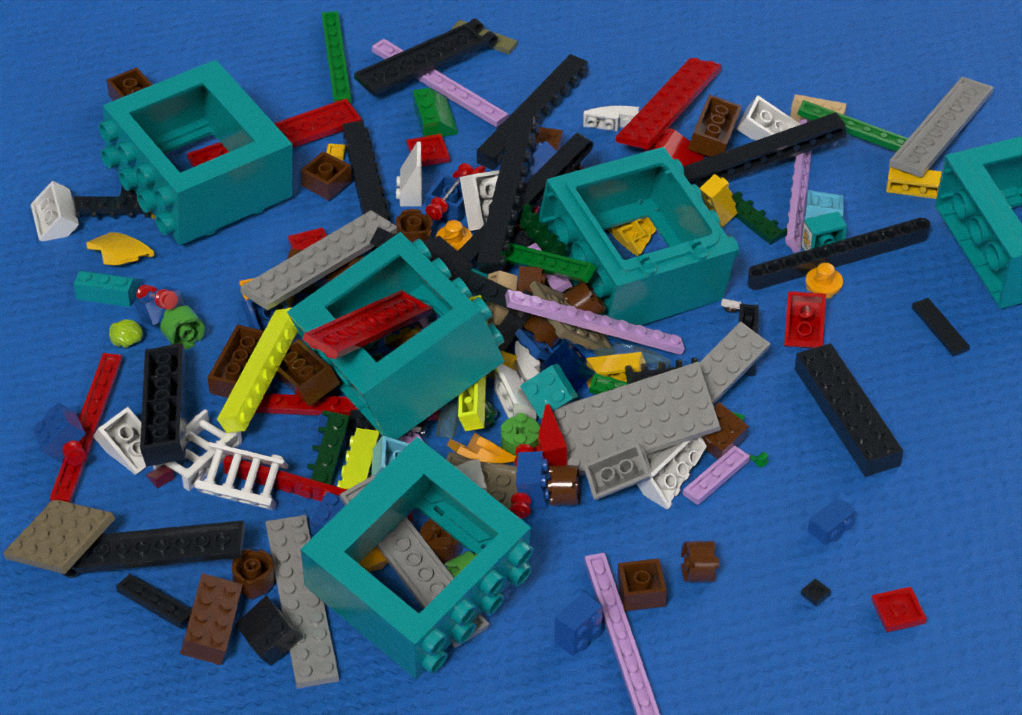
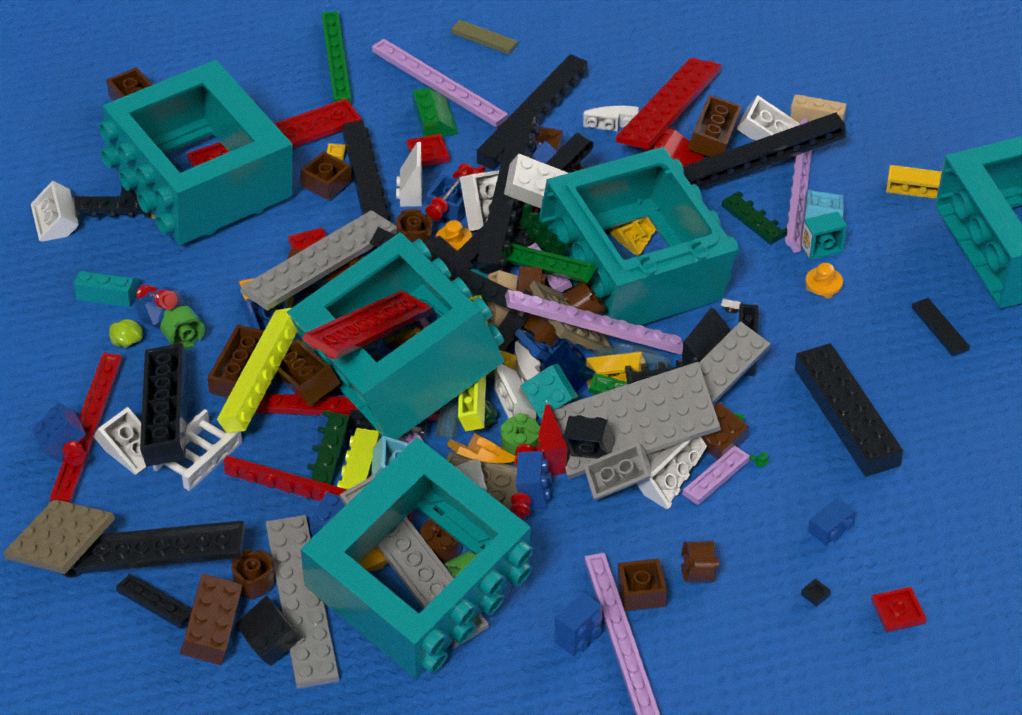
(119, 248): yellow slope -> none
(160, 476): dark red slope -> none
(246, 494): white fence -> none
(424, 57): black hinge -> none
(528, 179): none -> white brick
(564, 485): reddish brown brick -> none
(588, 436): none -> black brick
(704, 337): none -> black slope
(719, 198): yellow brick -> none
(805, 319): red slope -> none
(838, 253): black beam -> none
(855, 127): green plate -> none
(941, 126): light grey plate -> none

